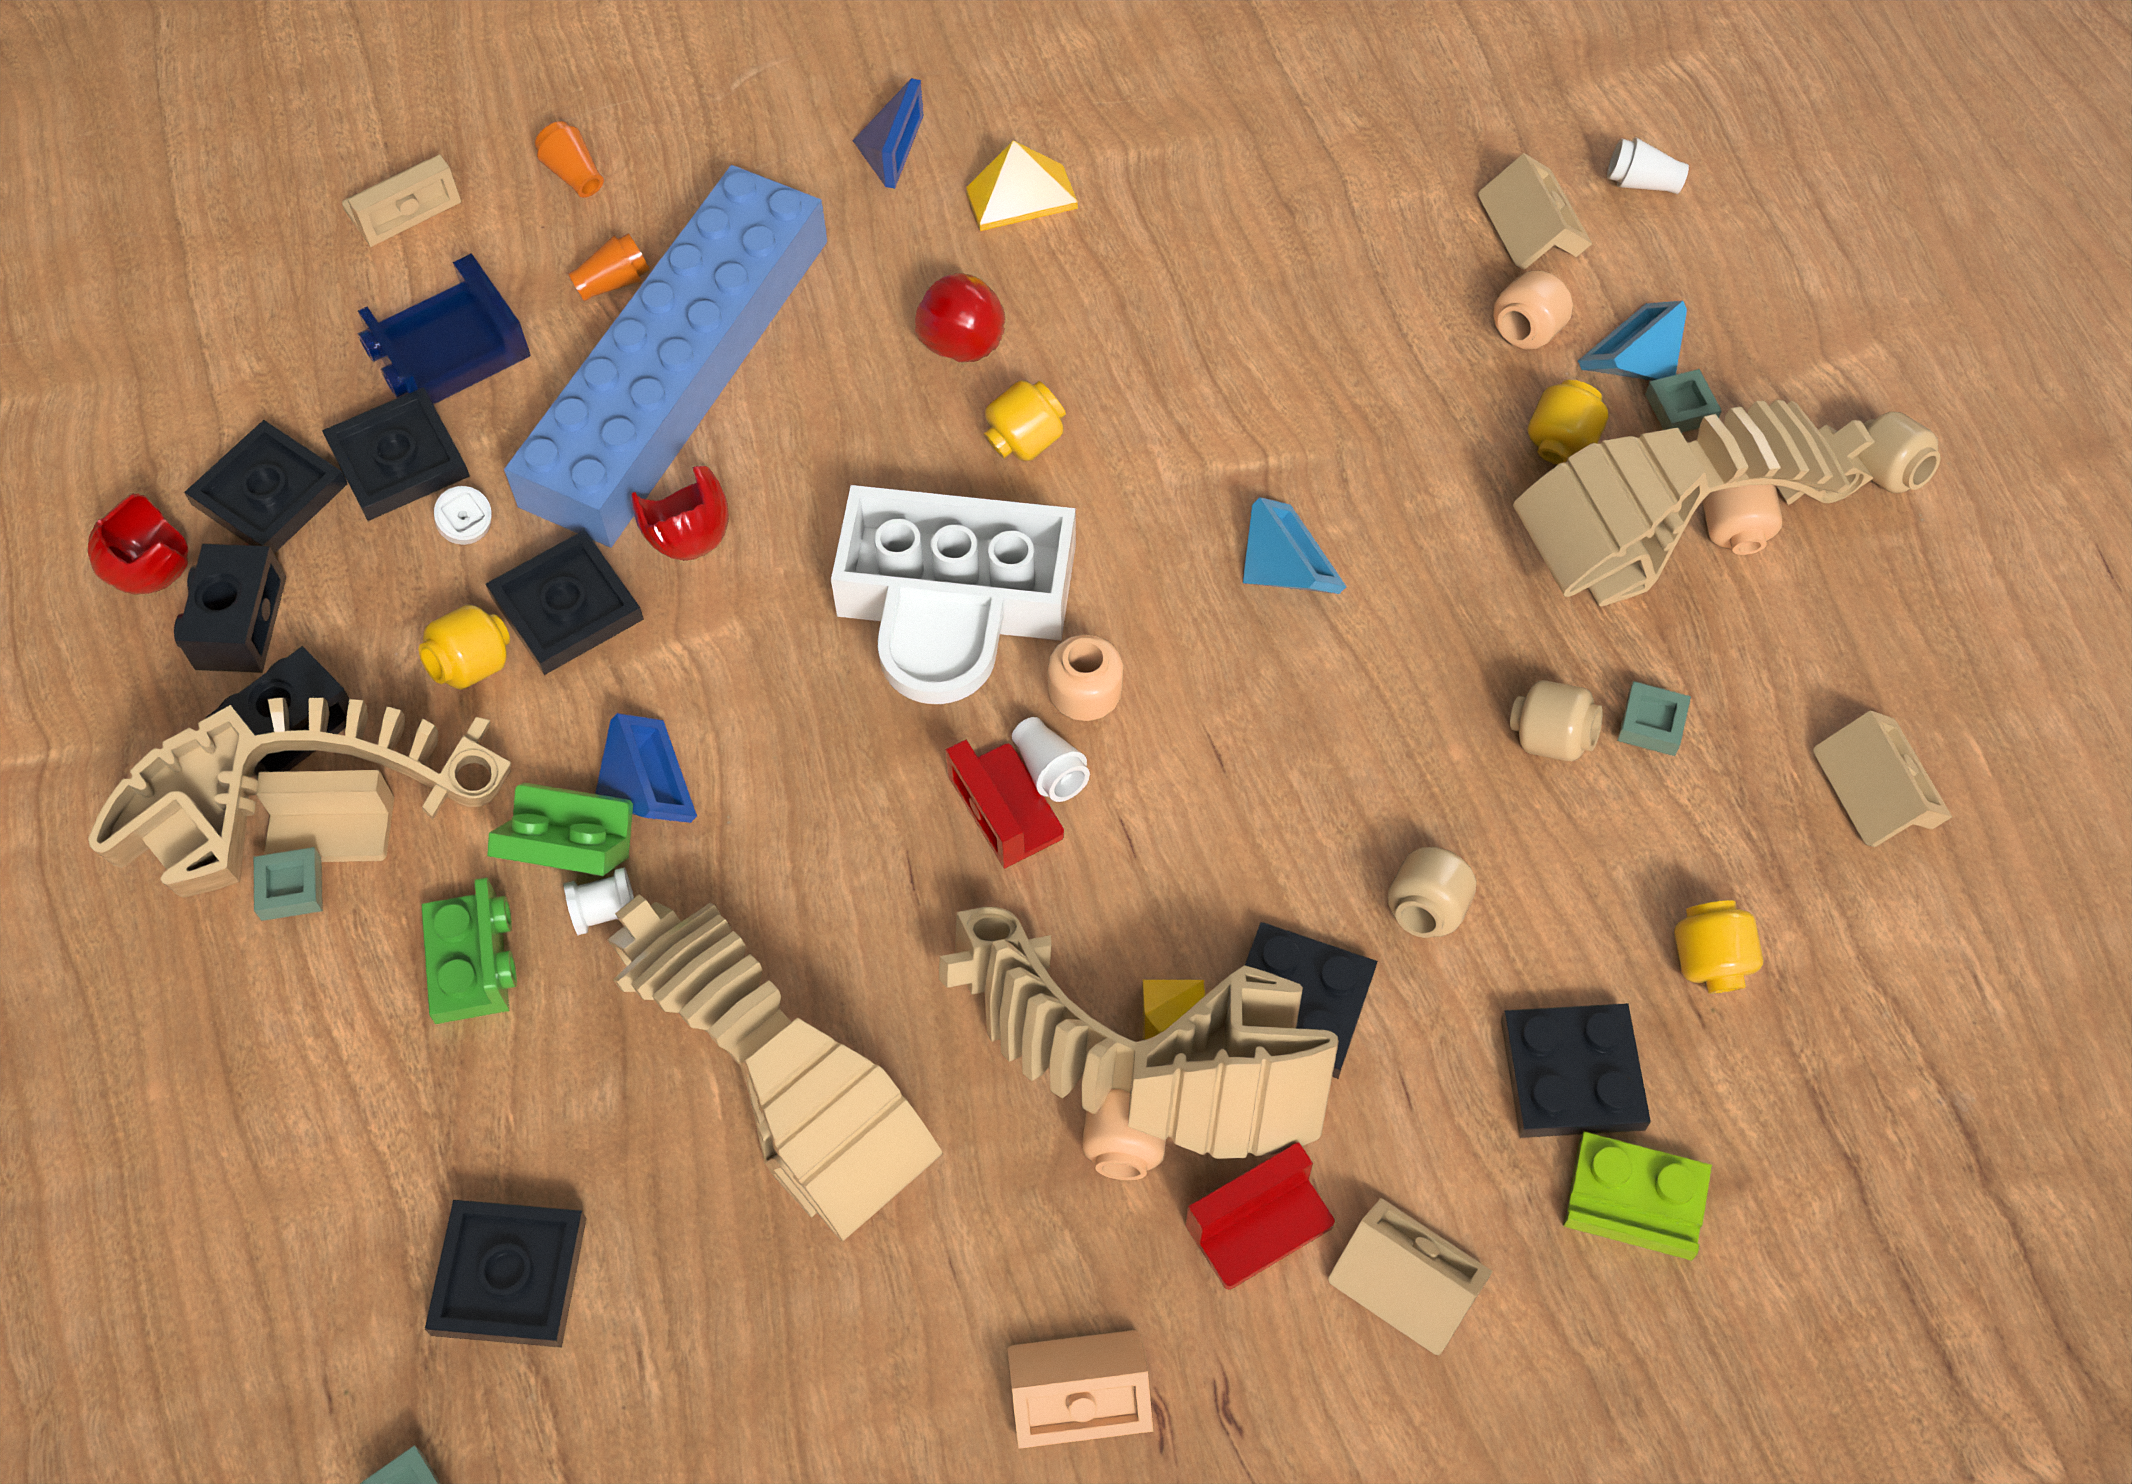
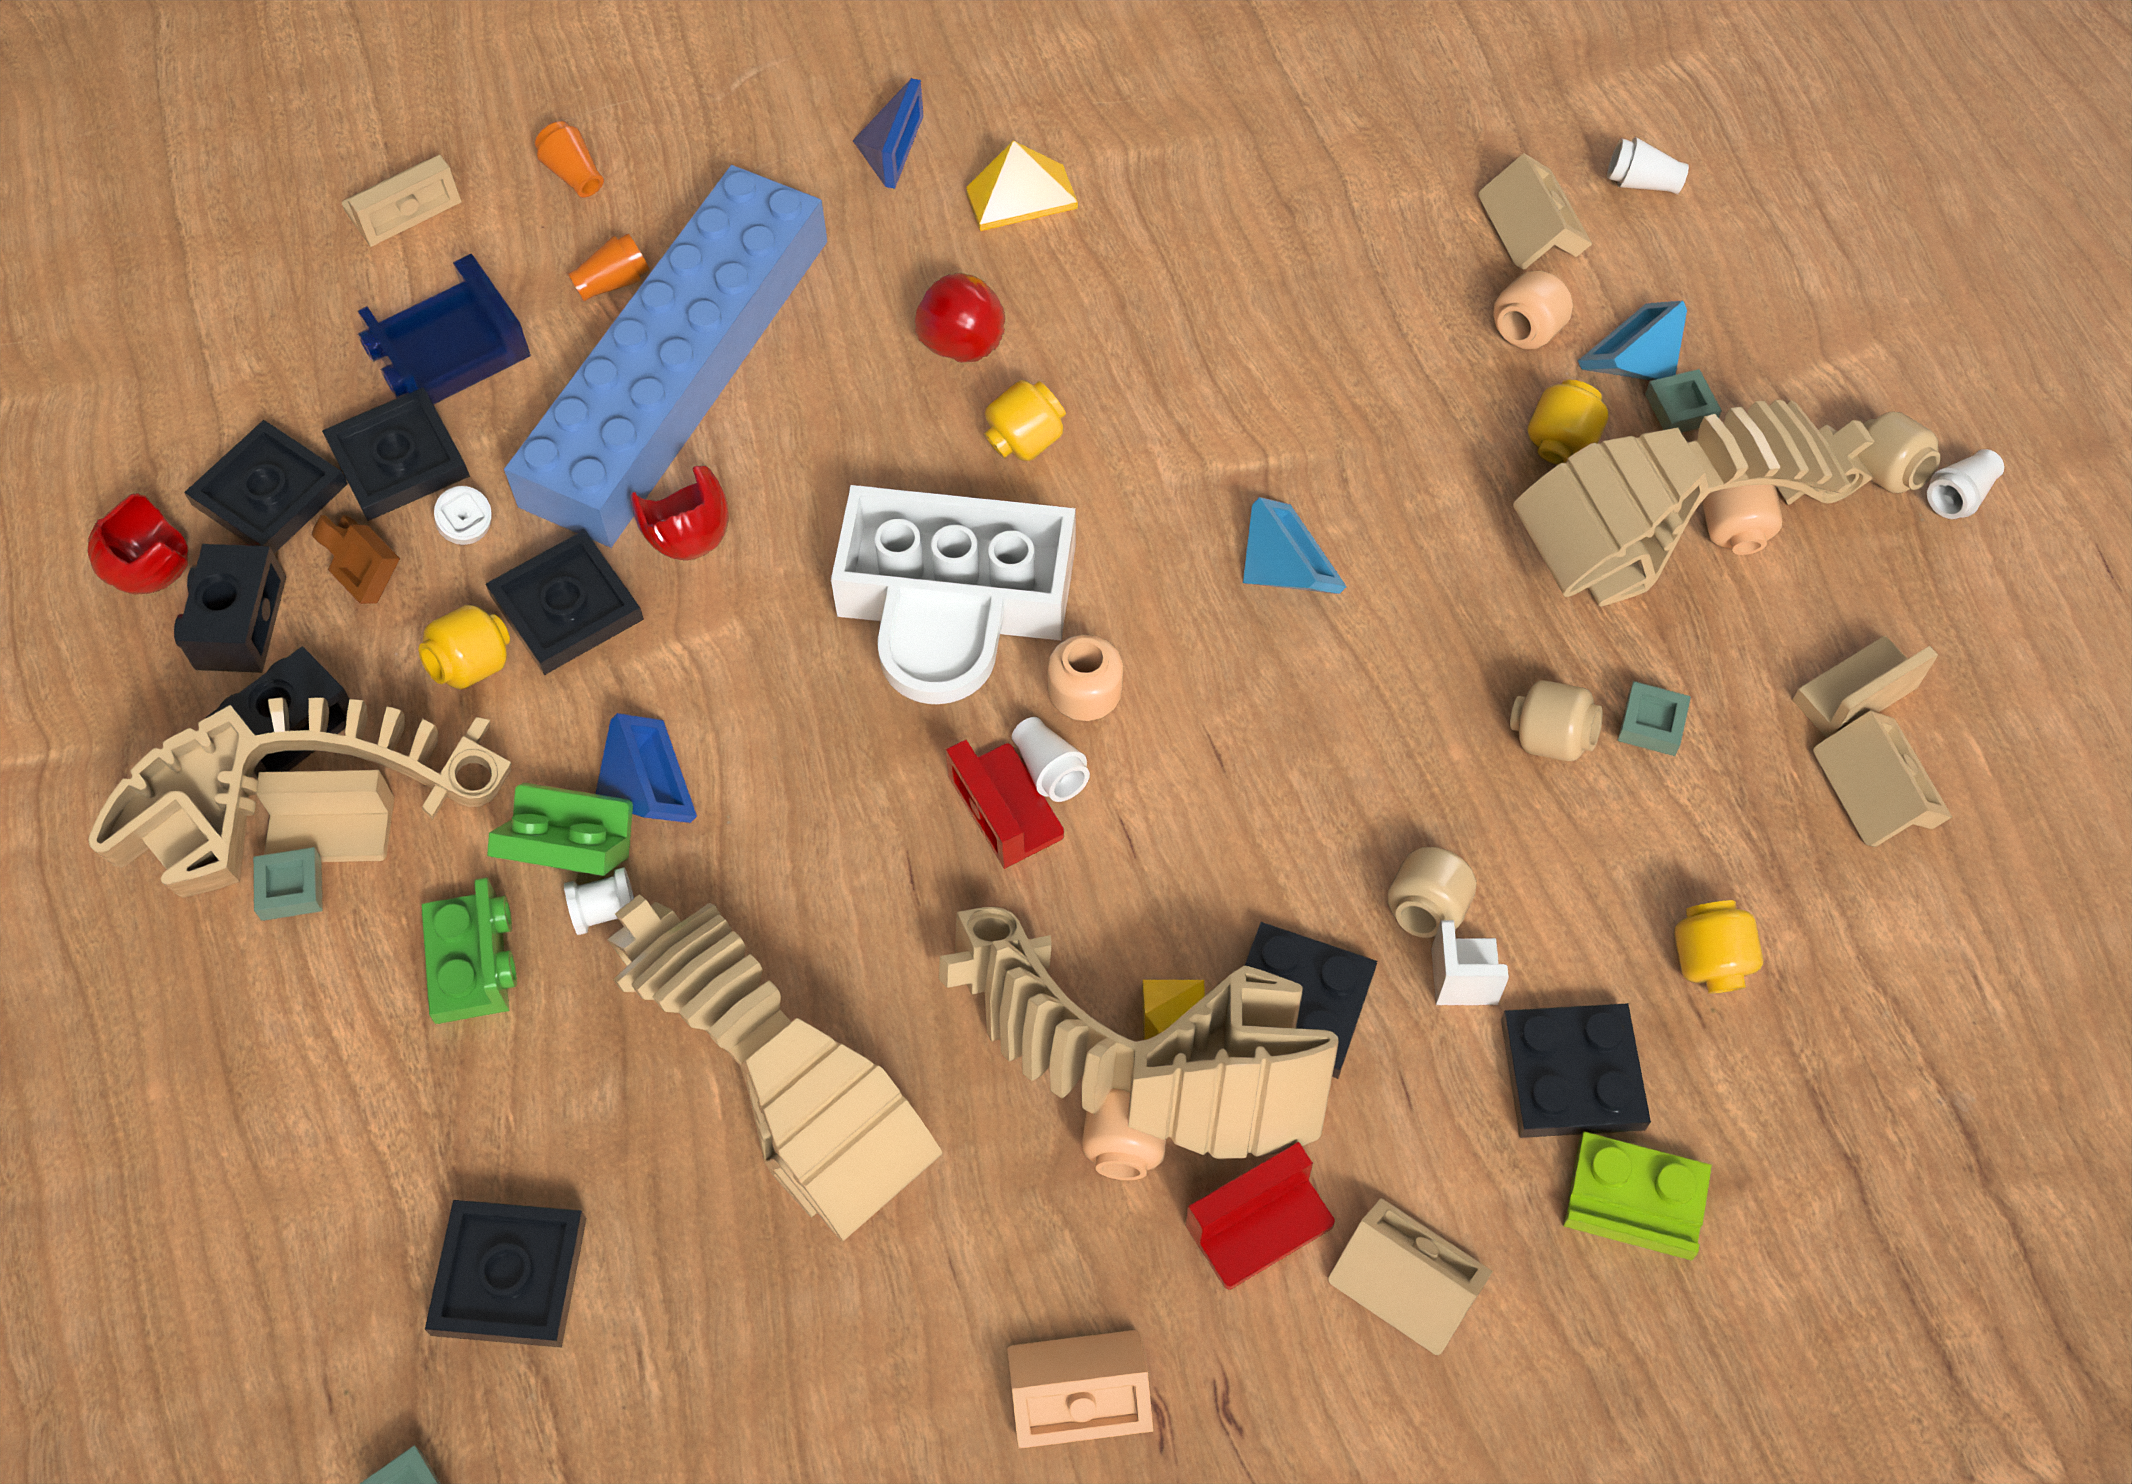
(360, 558): none -> dark orange plate
(1466, 969): none -> white panel
(1861, 684): none -> tan panel
(1964, 485): none -> white cone

